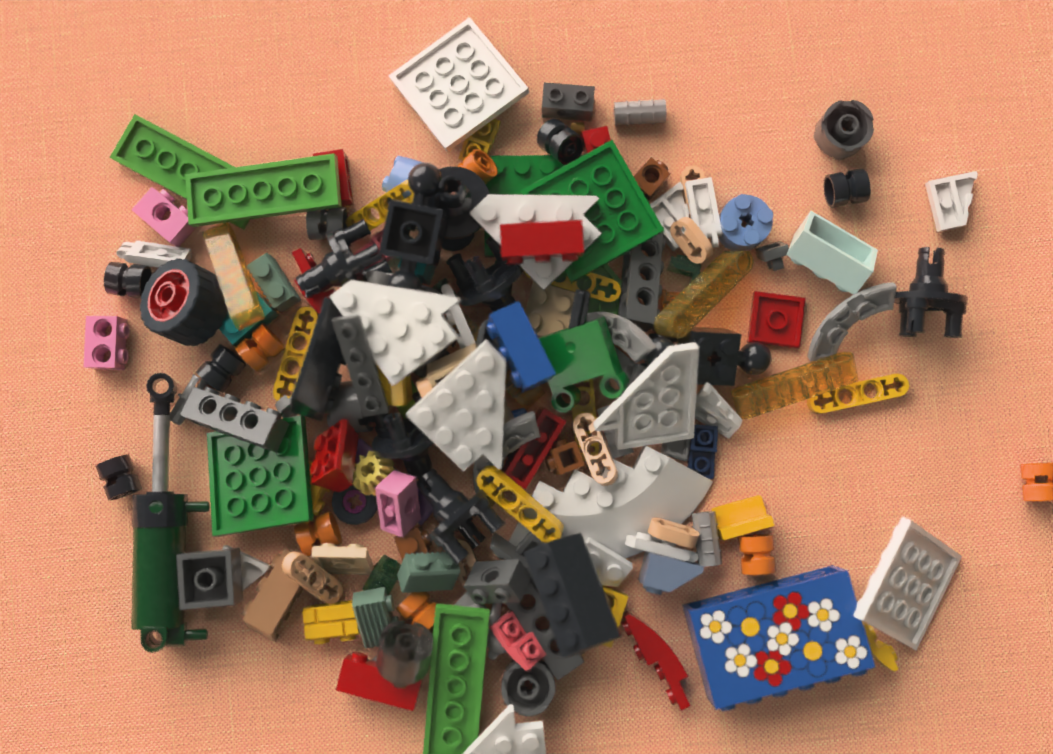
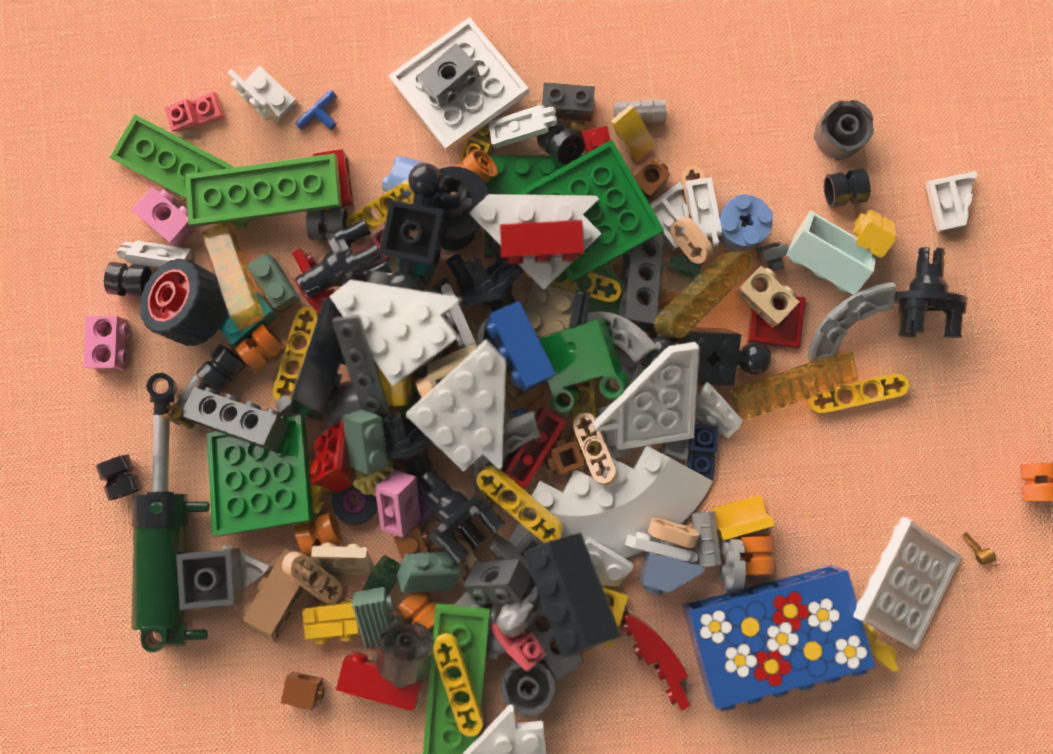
(177, 416): none -> pearl gold hand
(194, 113): none -> coral slope
(264, 94): none -> white bracket
(302, 690): none -> dark orange brick
(317, 110): none -> blue piece
(365, 441): none -> sand green brick
(451, 63): none -> brick
(457, 685): none -> yellow beam
(517, 616): none -> light grey piece
(521, 125): none -> white hinge
(633, 133): none -> yellow slope
(734, 568): none -> light grey plate
(763, 301): none -> tan brick
(874, 232): none -> yellow brick
(982, 556): none -> pearl gold hand

